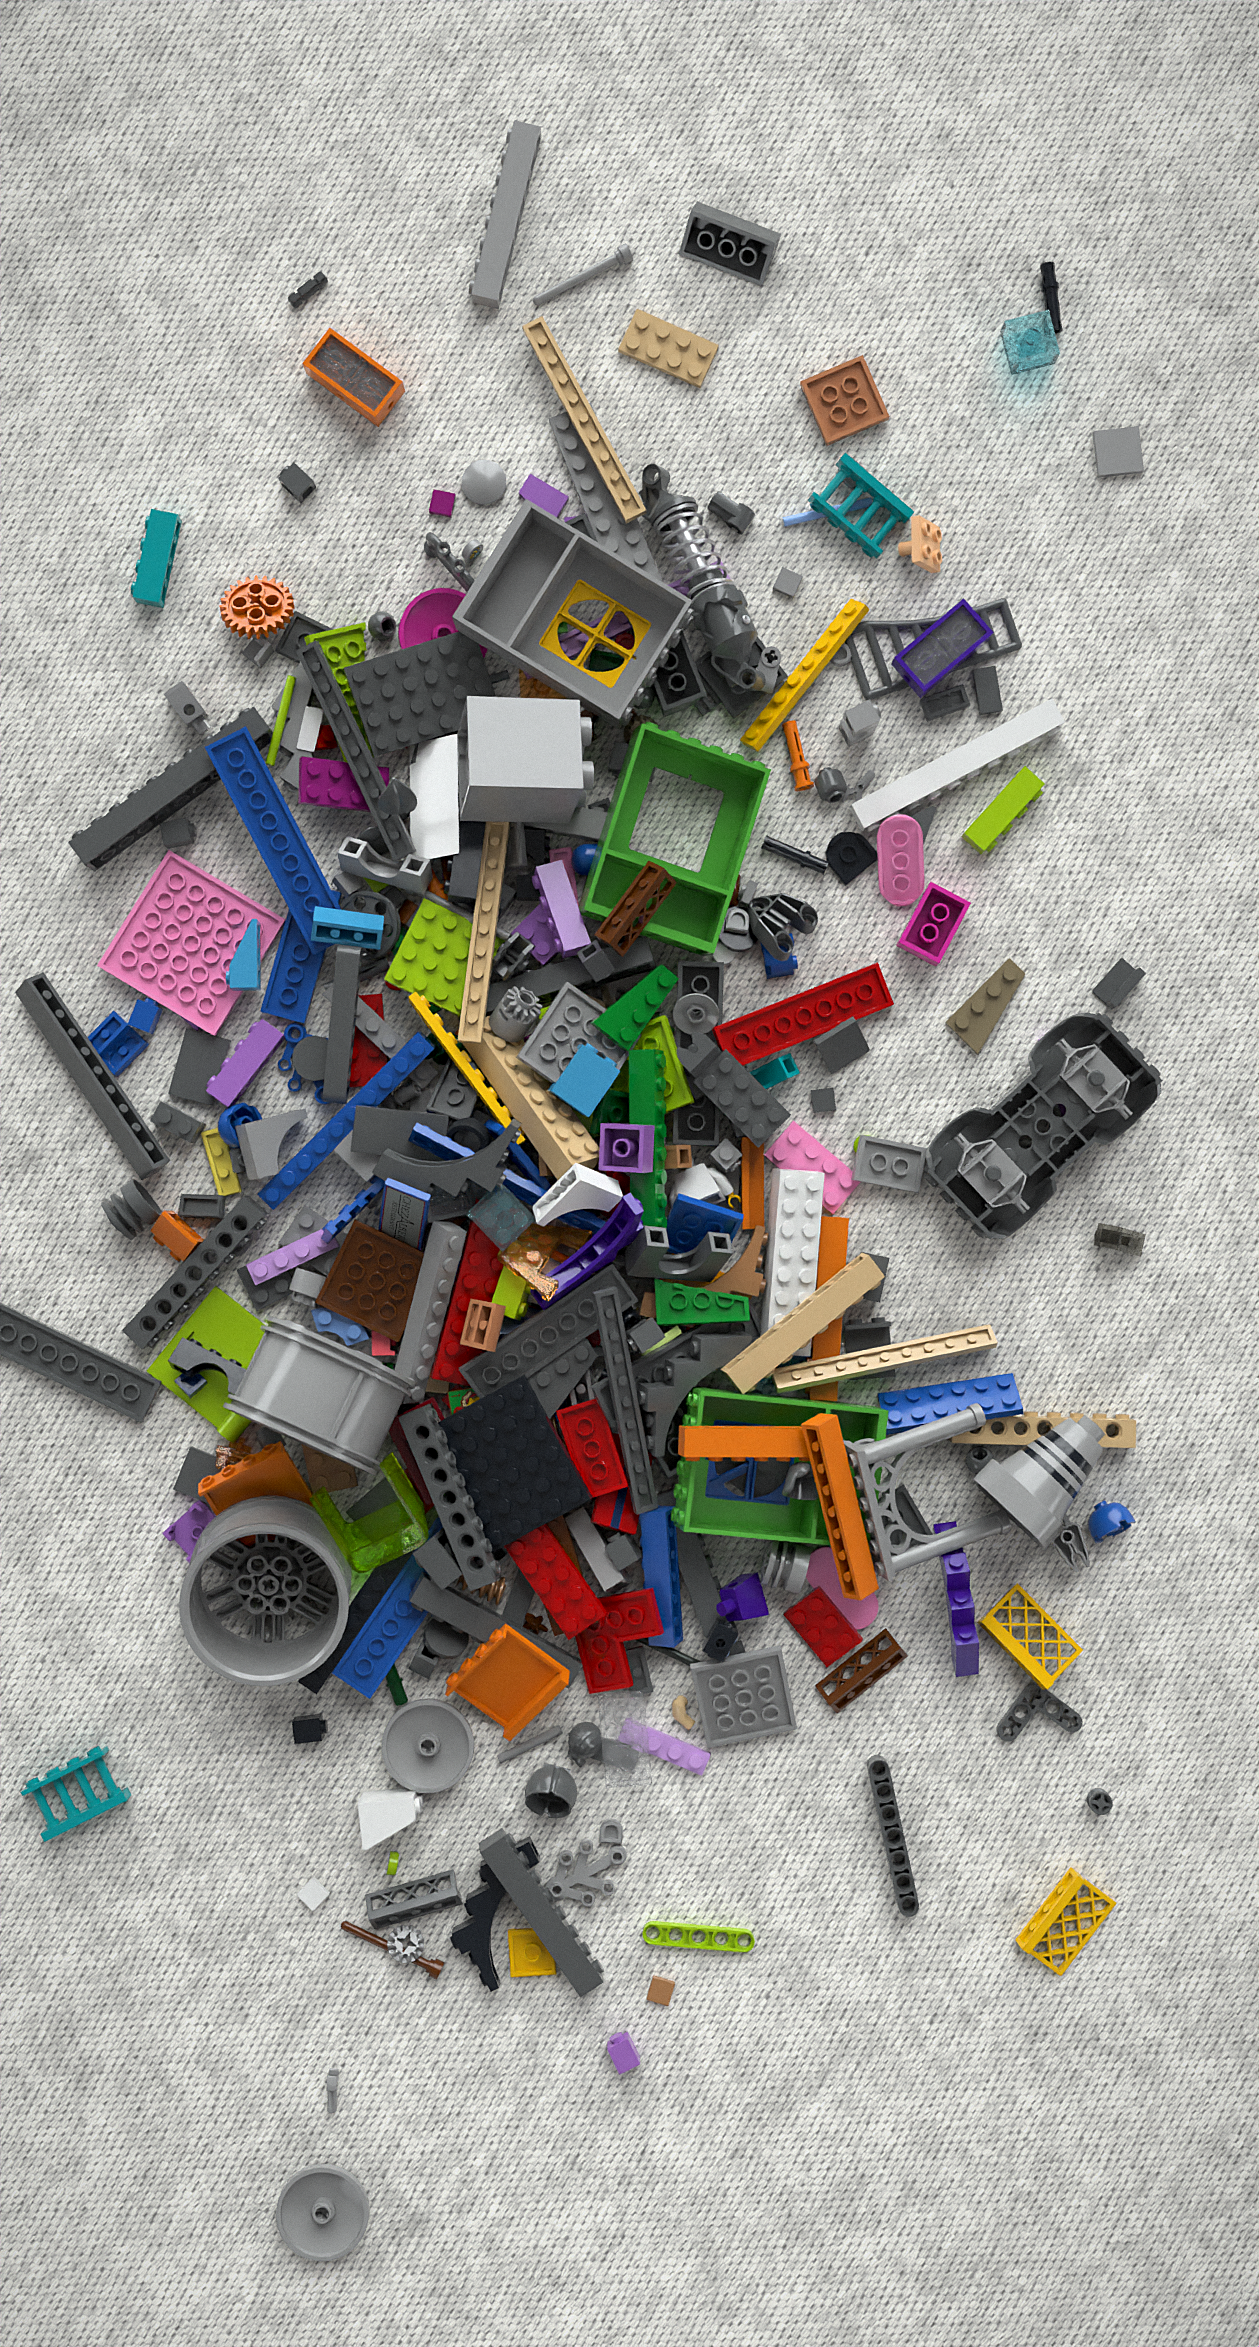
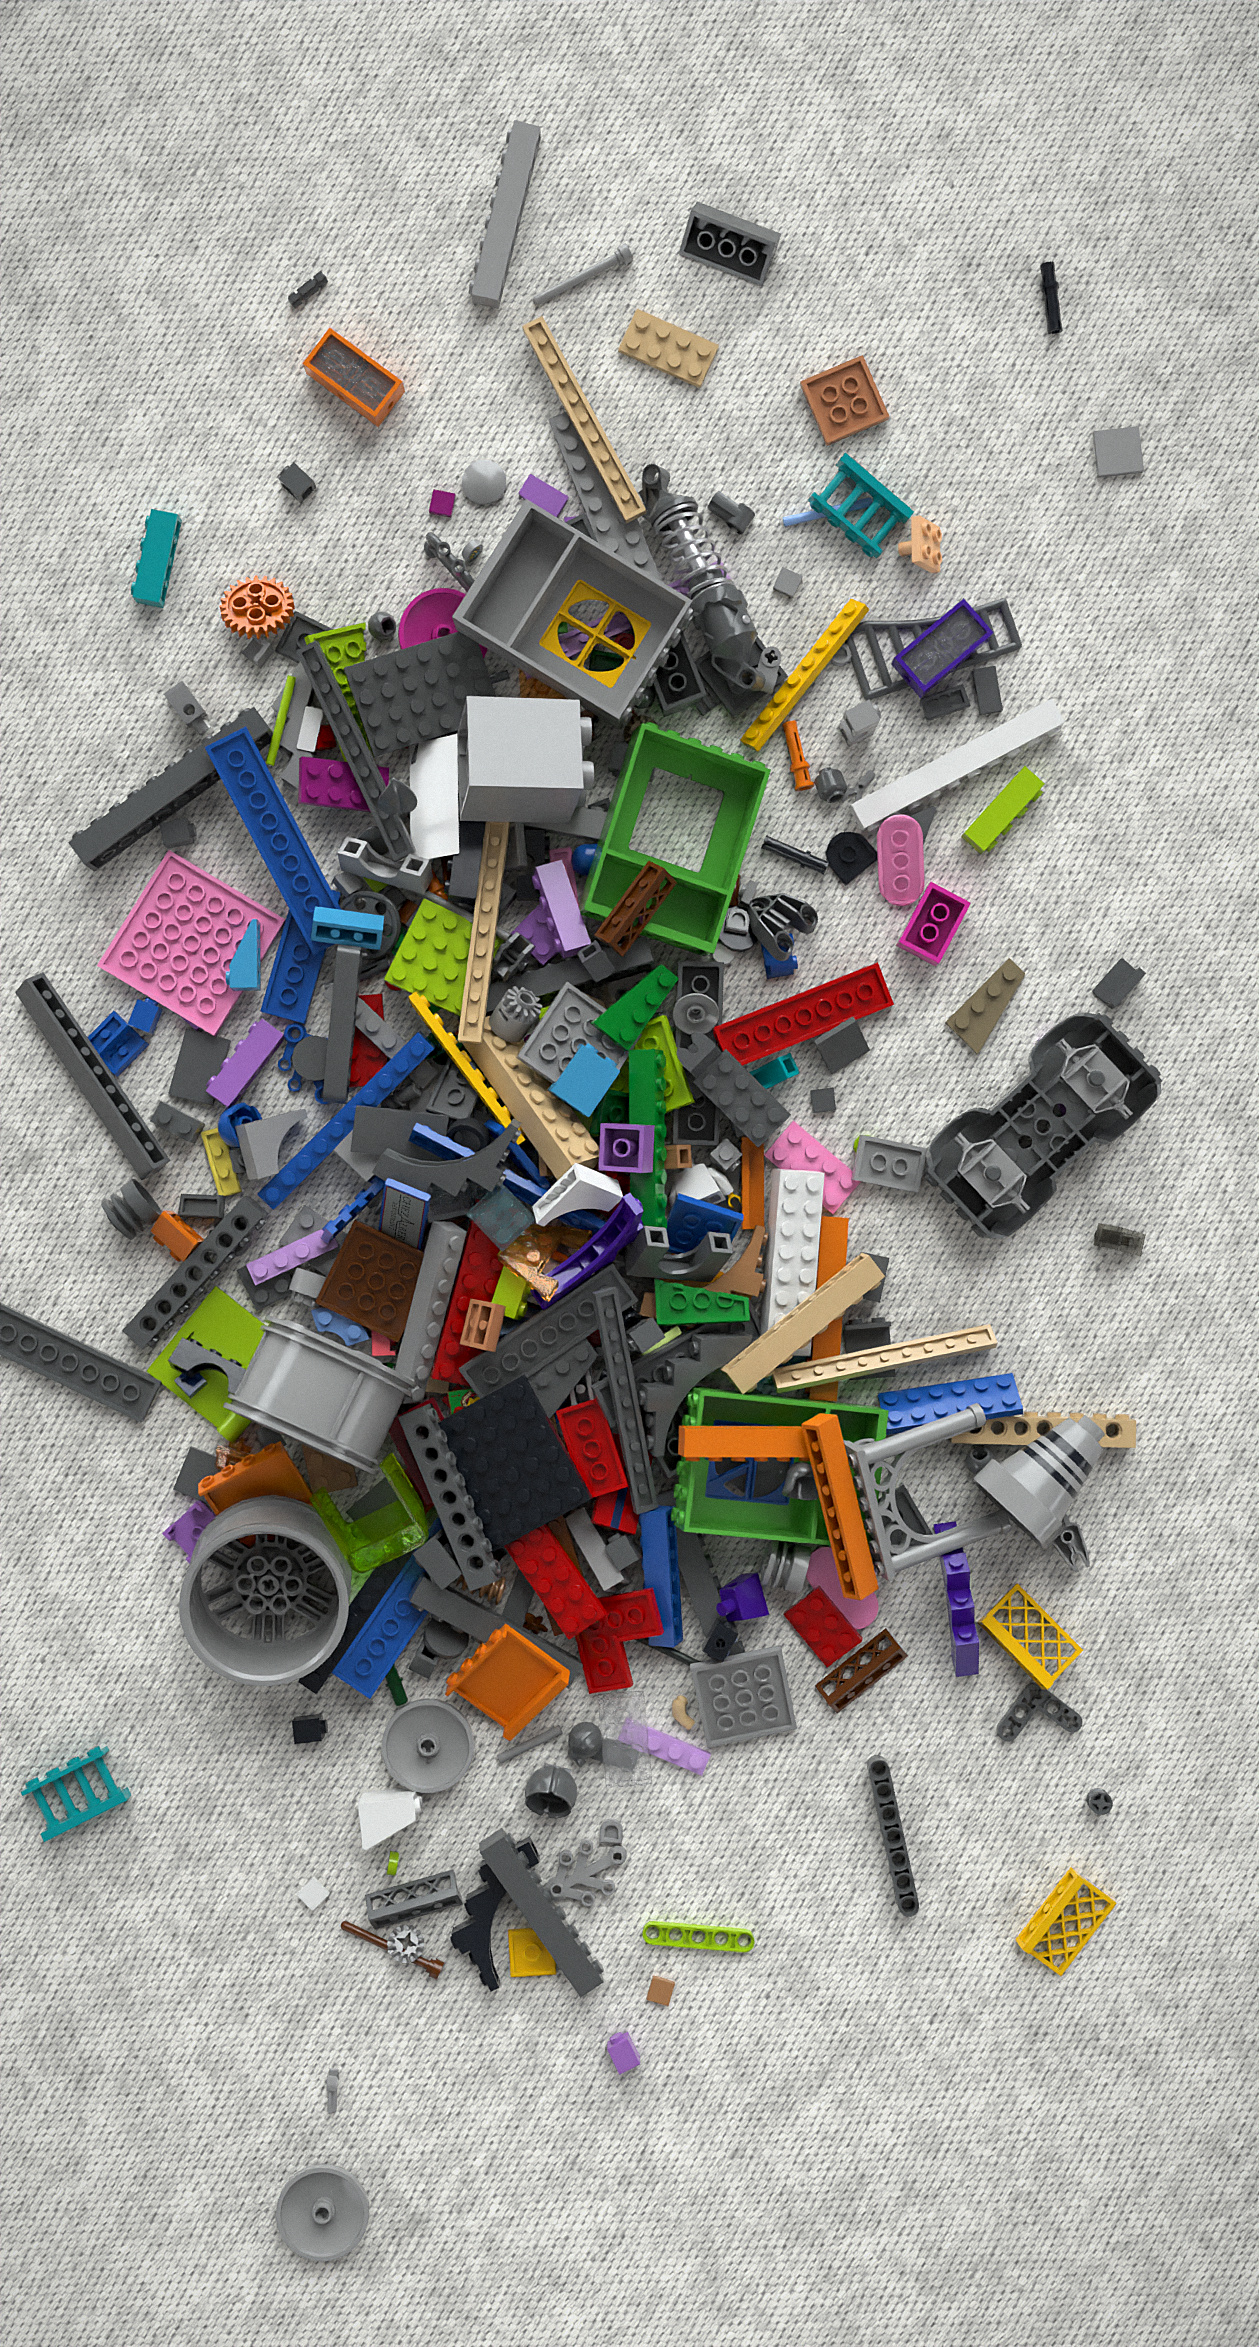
(639, 1670): dark grey plate -> none
(1029, 342): clear light blue brick -> none
(1109, 1520): blue cylinder -> none

